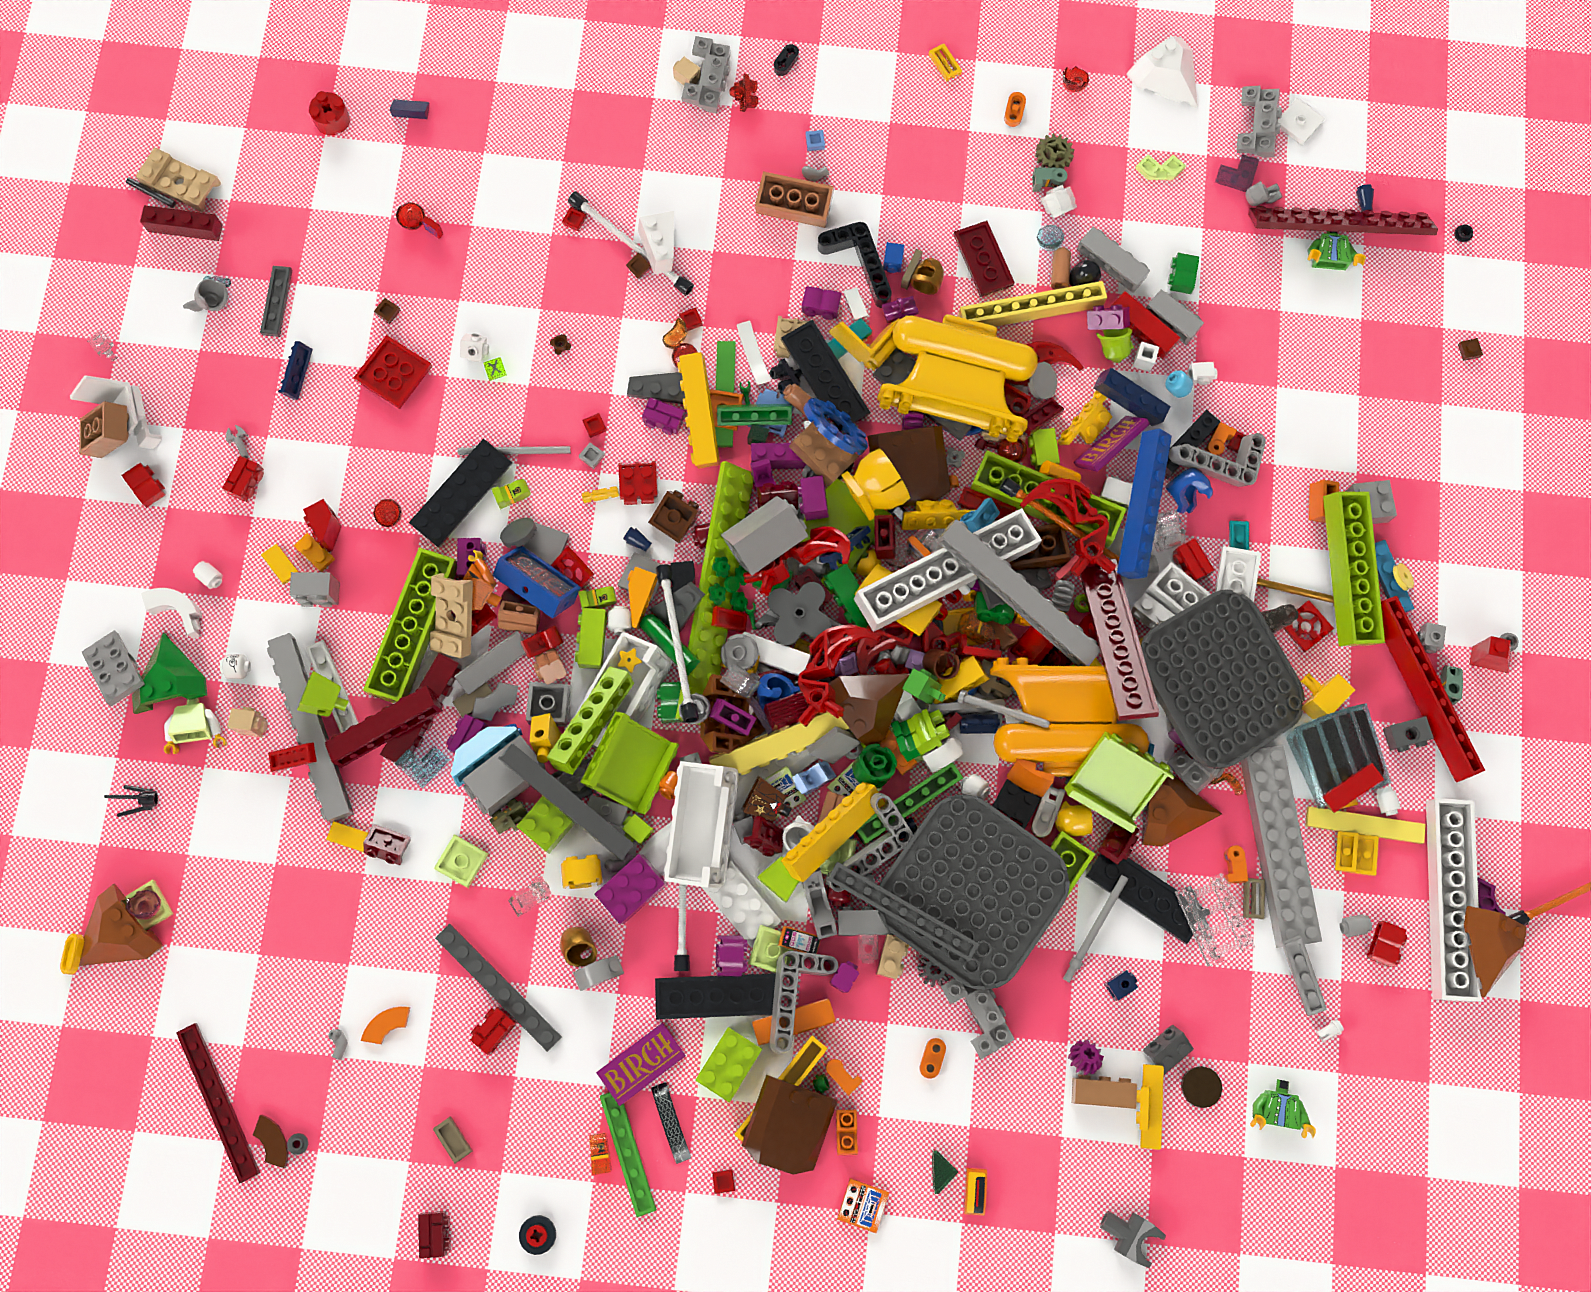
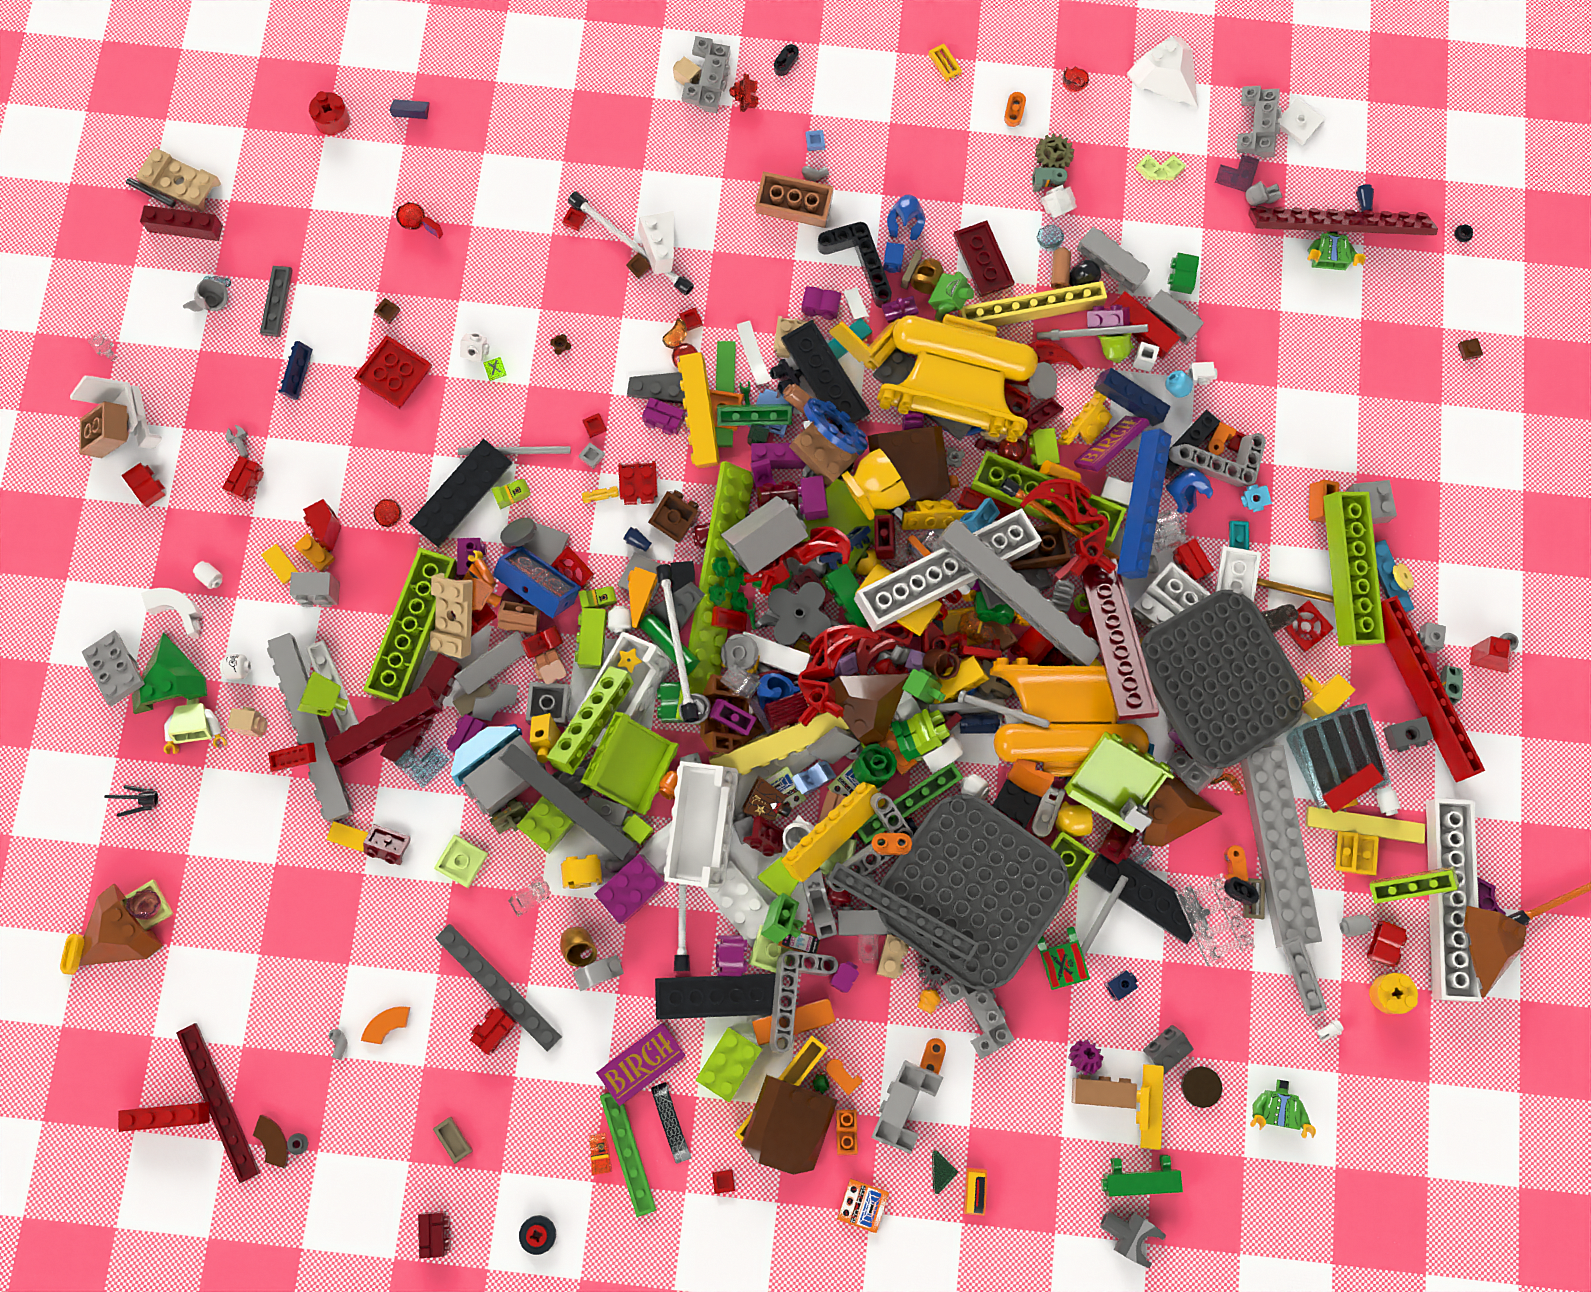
(163, 1116): none -> red brick
(781, 919): none -> bright green brick
(891, 844): none -> orange plate
(897, 1108): none -> light grey bracket
(907, 208): none -> blue piece
(929, 1000): none -> light orange arm
(950, 294): none -> bright green torso
(1056, 334): none -> light grey bar
(1064, 962): none -> flag
(1135, 815): none -> brick
(1141, 1182): none -> green brick
(1143, 856): none -> clear light blue tile
(1241, 891): none -> black plate
(1263, 497): none -> medium azure brick
(1405, 993): none -> yellow brick
(1414, 885): none -> lime brick

